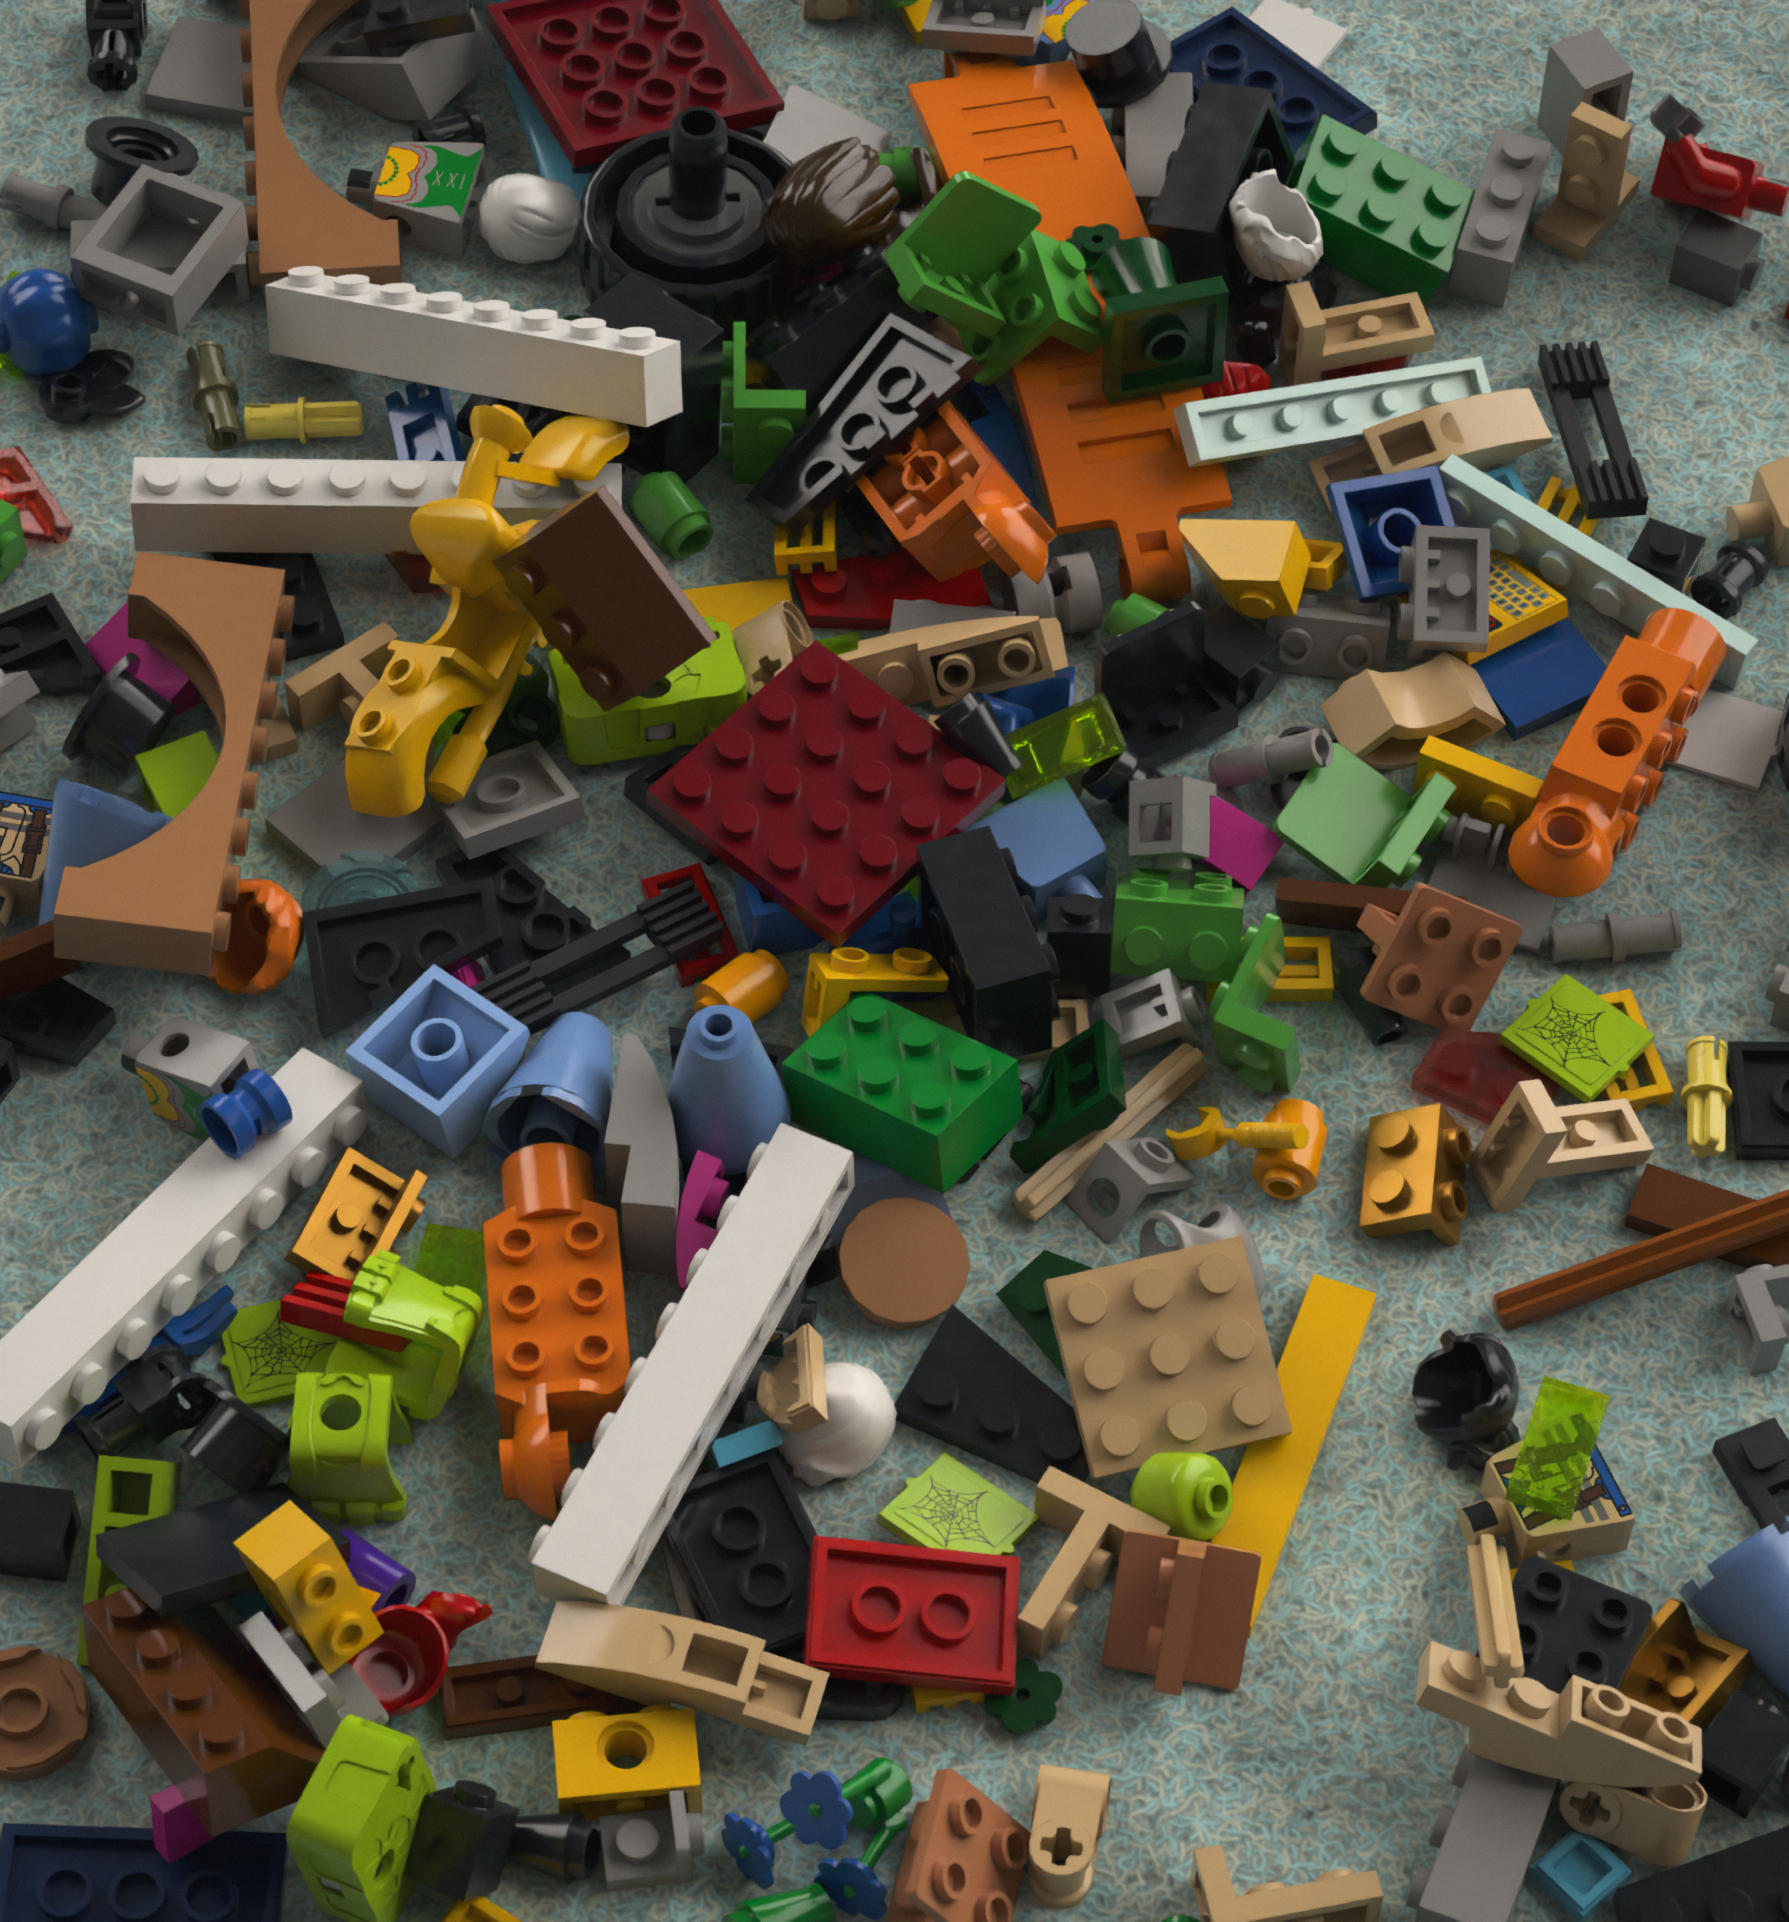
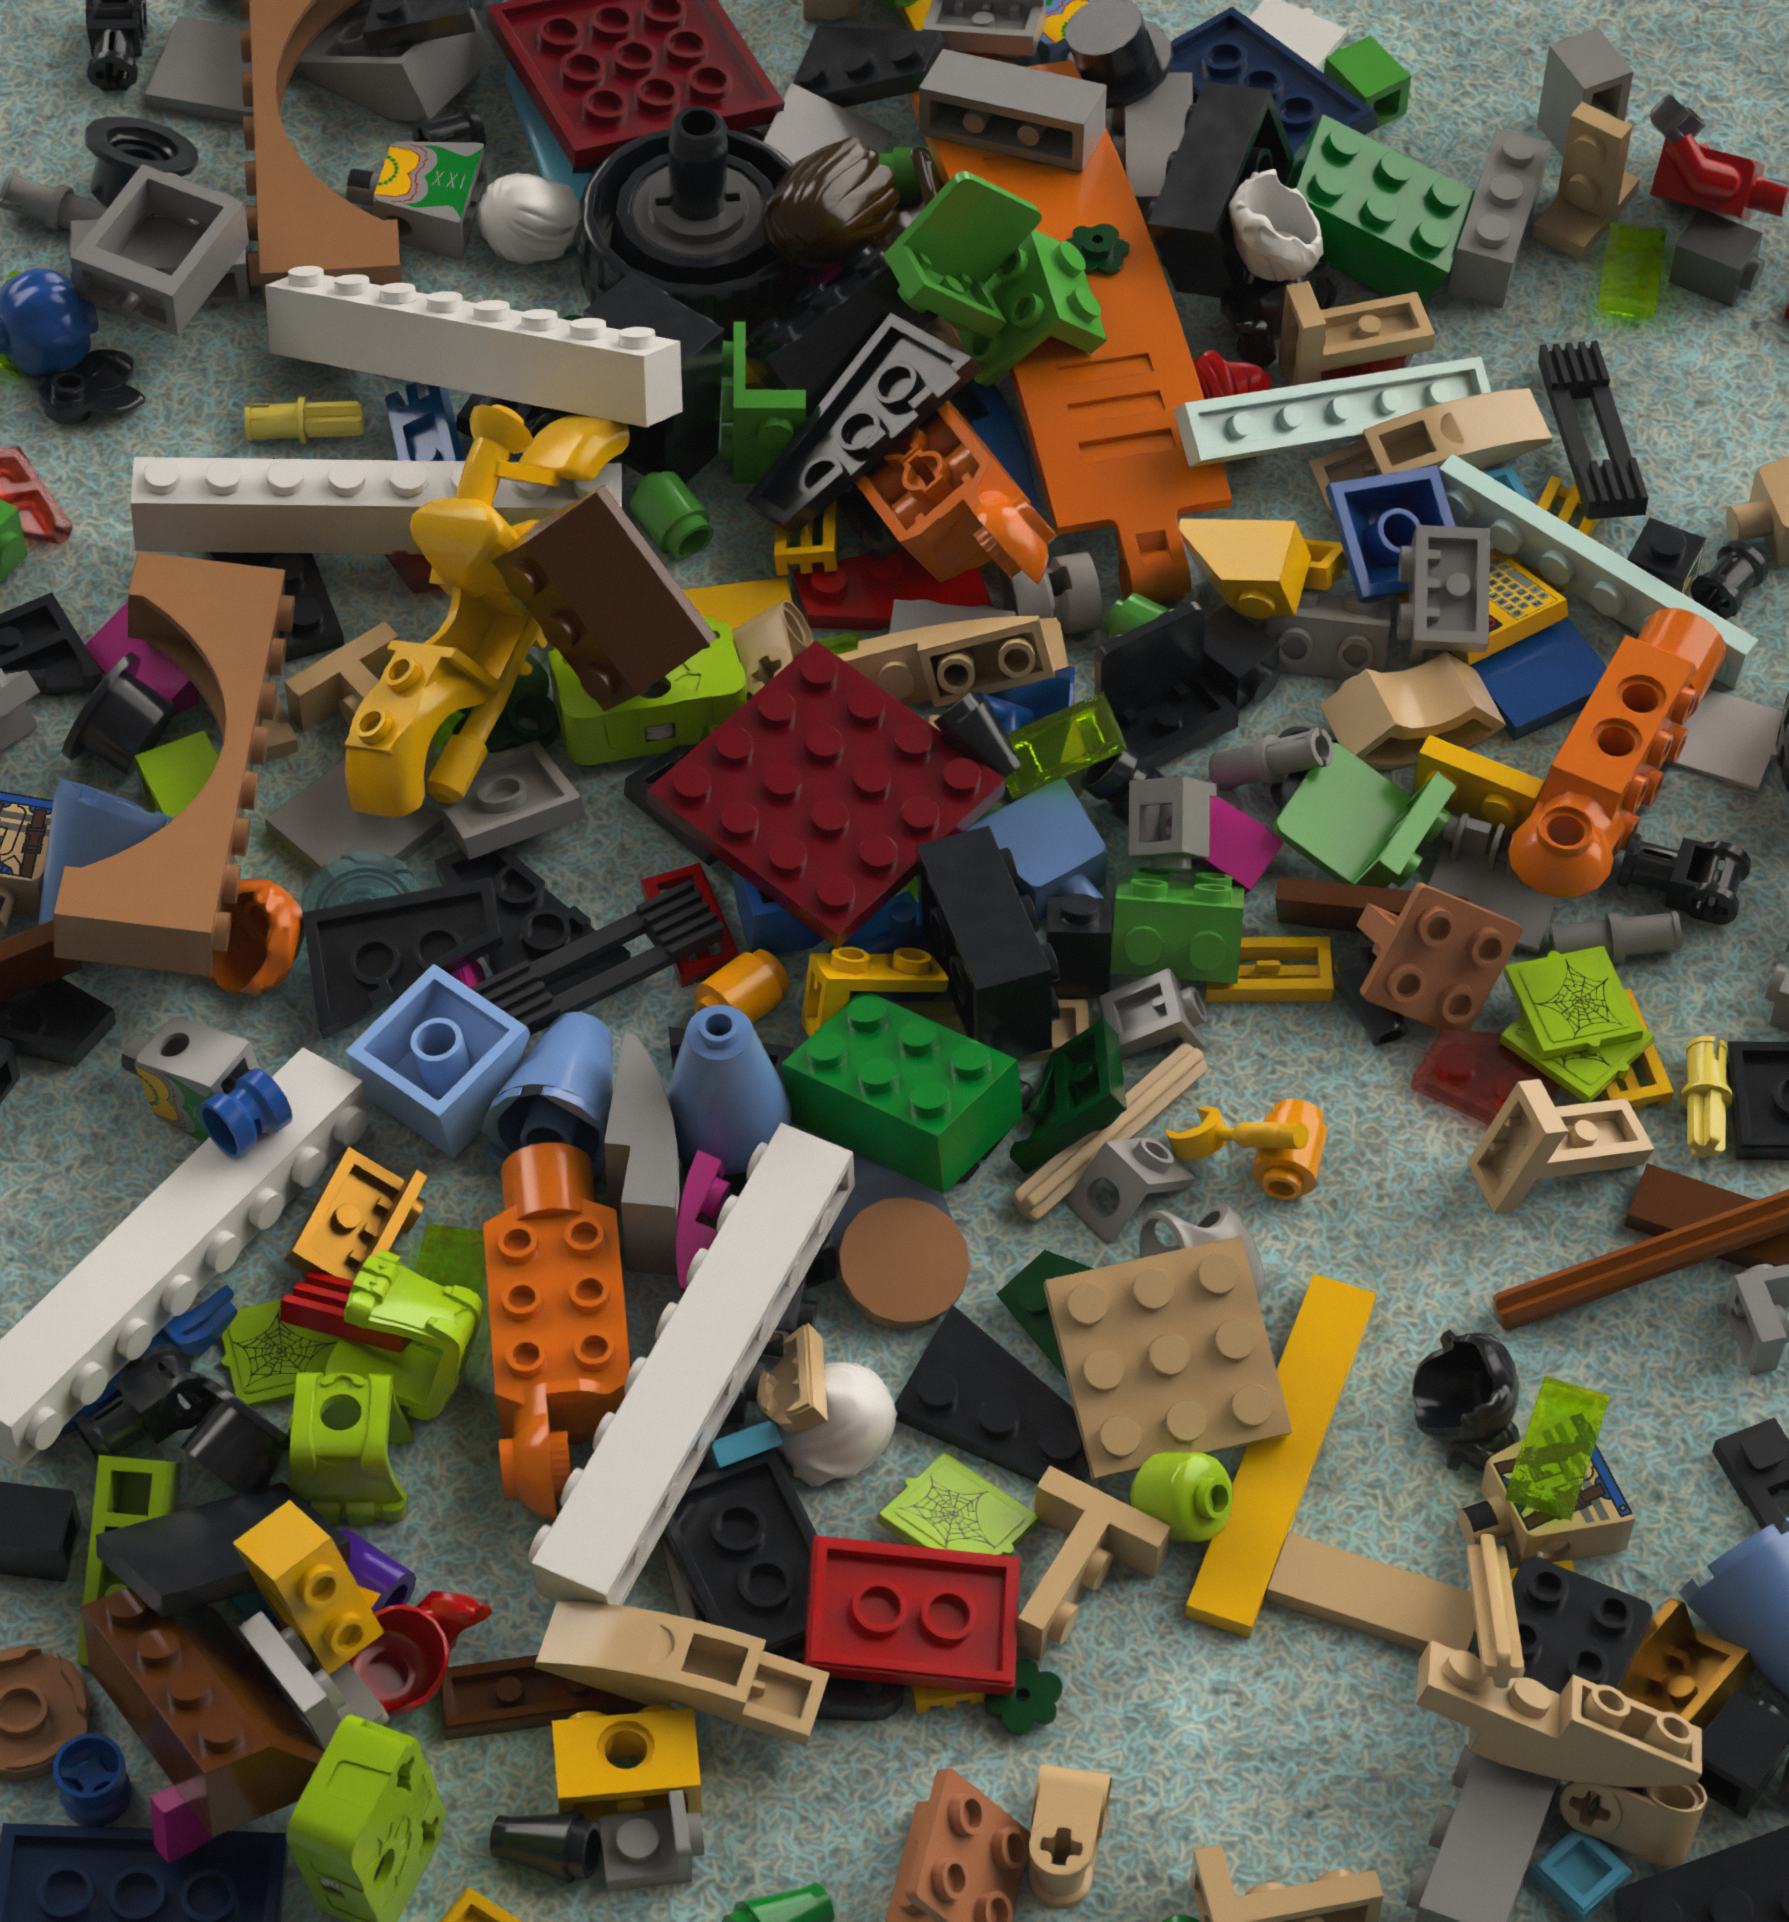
(88, 1764): none -> blue wheel
(214, 395): olive pin -> none
(461, 1840): black brick -> none
(818, 1811): blue plant -> none
(867, 63): none -> black wing
(1012, 110): none -> light grey brick
(1157, 330): dark green plant -> none
(1181, 1610): nougat bracket -> none
(1246, 1040): bright green bracket -> none
(1371, 1596): none -> tan tile
(1372, 77): none -> bright green brick
(1415, 1174): pearl gold bracket -> none
(1573, 1002): none -> lime piece
(1631, 271): none -> clear neon green tile
(1689, 875): none -> black connector

